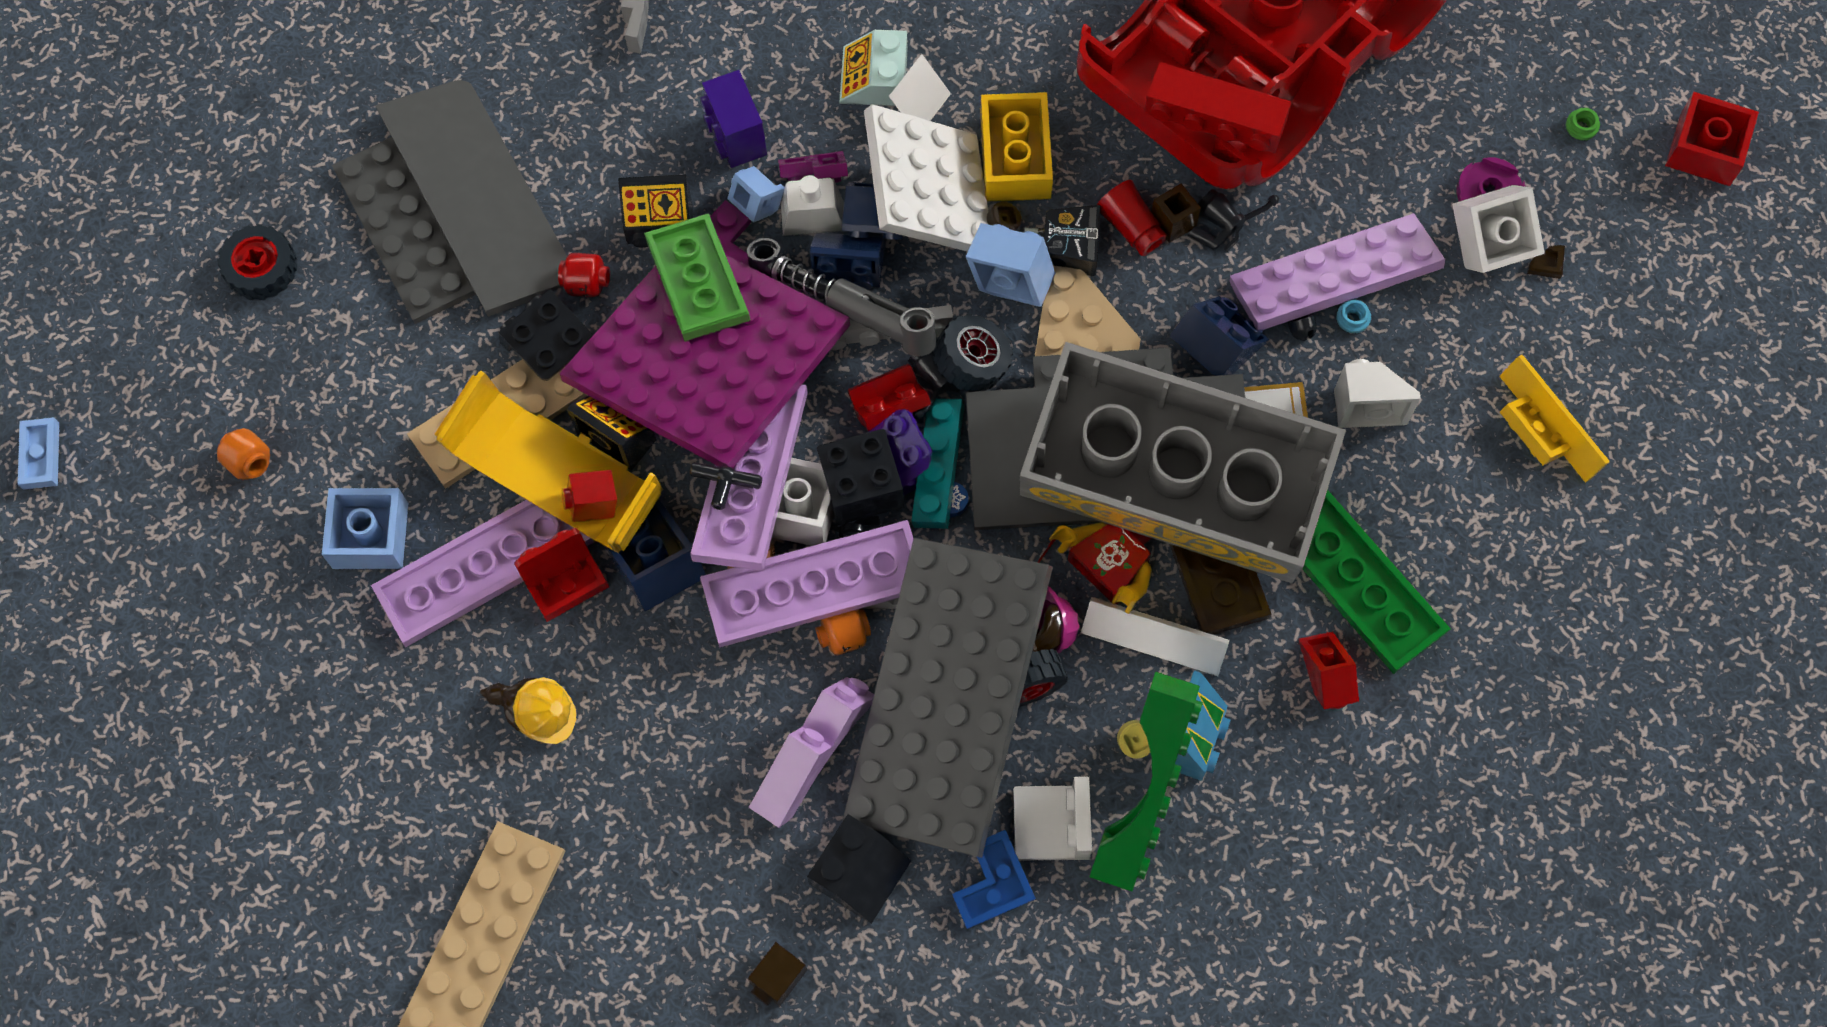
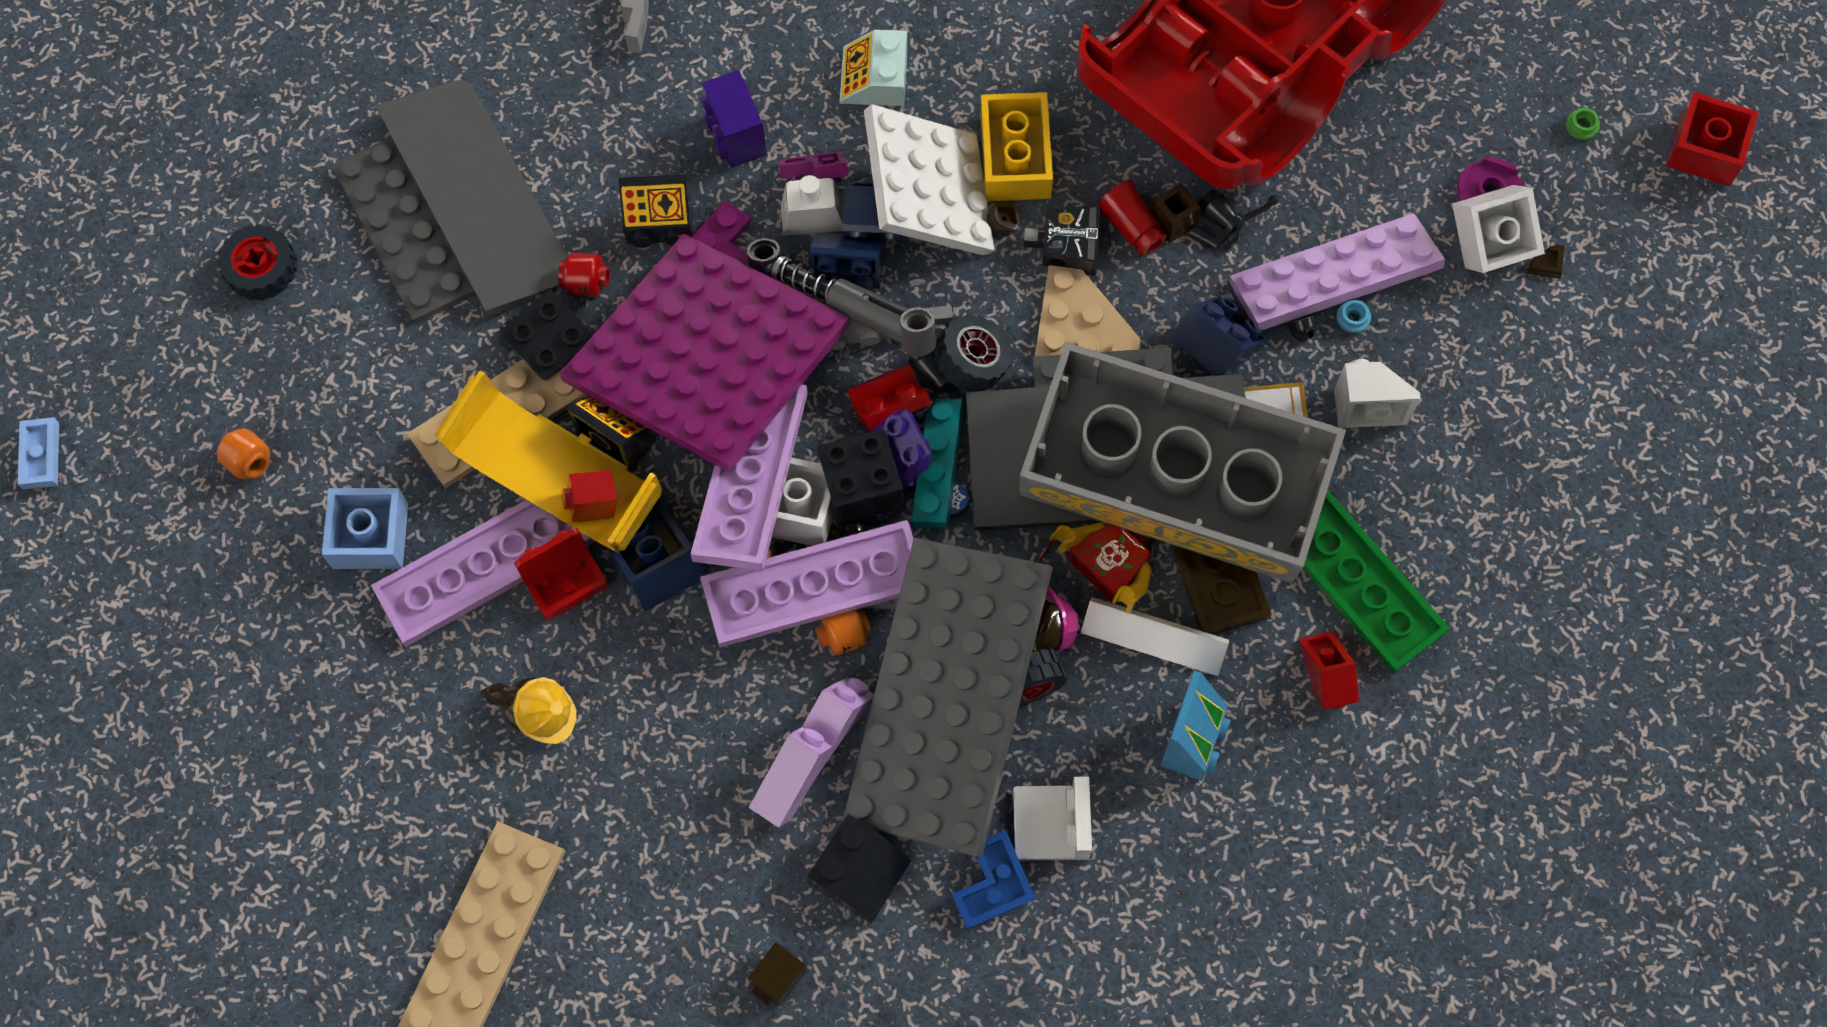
(697, 277): bright green tile -> none
(725, 477): black piece -> none
(755, 194): light blue brick -> none
(920, 91): white sticker -> none
(1011, 264): light blue brick -> none
(1133, 740): light yellow tile -> none
(1164, 721): green arch -> none
(1217, 107): red brick -> none
(1546, 423): yellow bracket -> none

